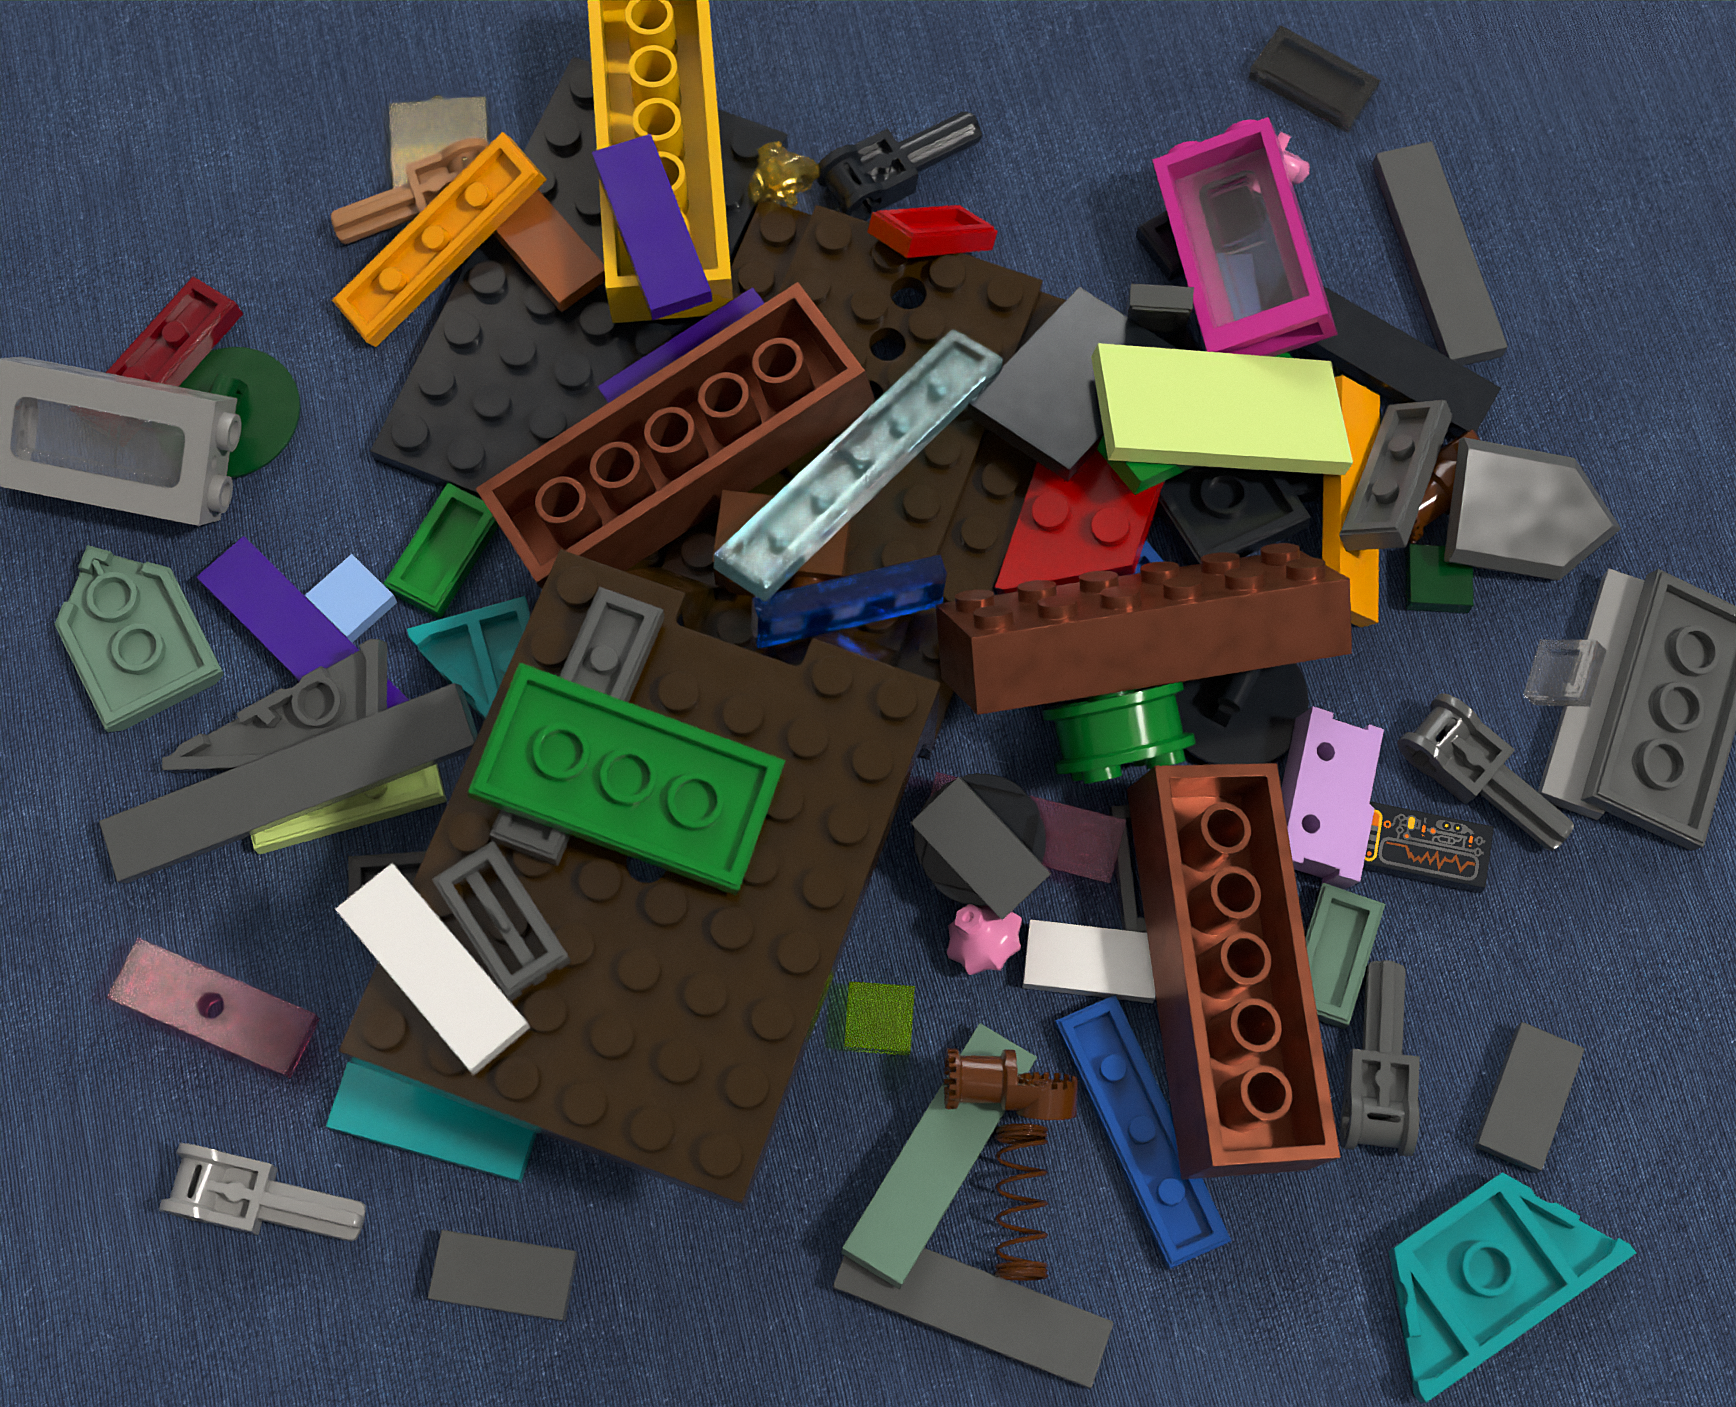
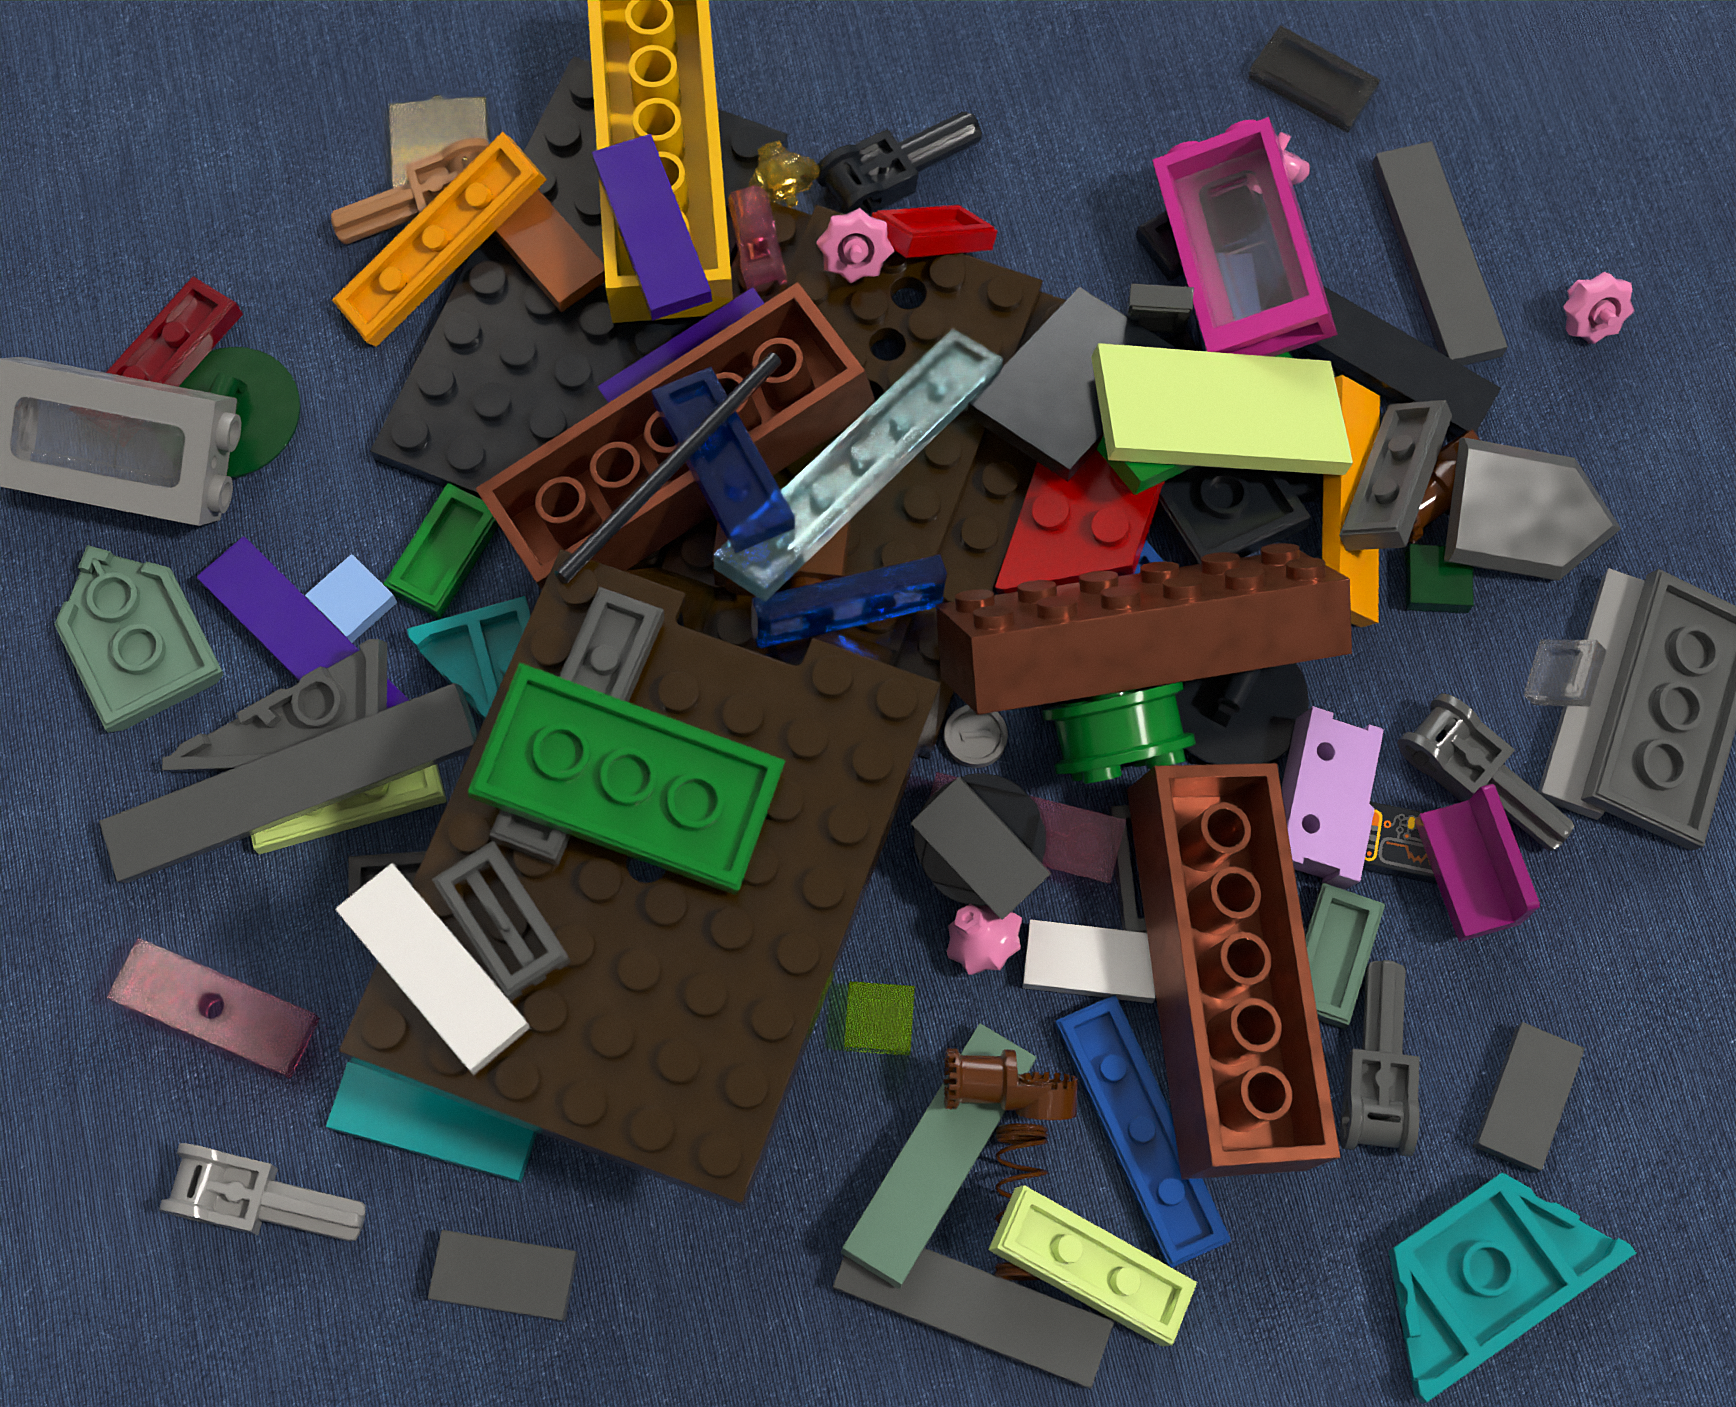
(667, 468): none -> black axle
(727, 464): none -> clear blue tile
(756, 237): none -> clear pink bar
(855, 245): none -> bright pink piece
(975, 738): none -> light grey piece
(1093, 1266): none -> yellowish green tile
(1478, 865): none -> magenta panel
(1598, 307): none -> bright pink piece

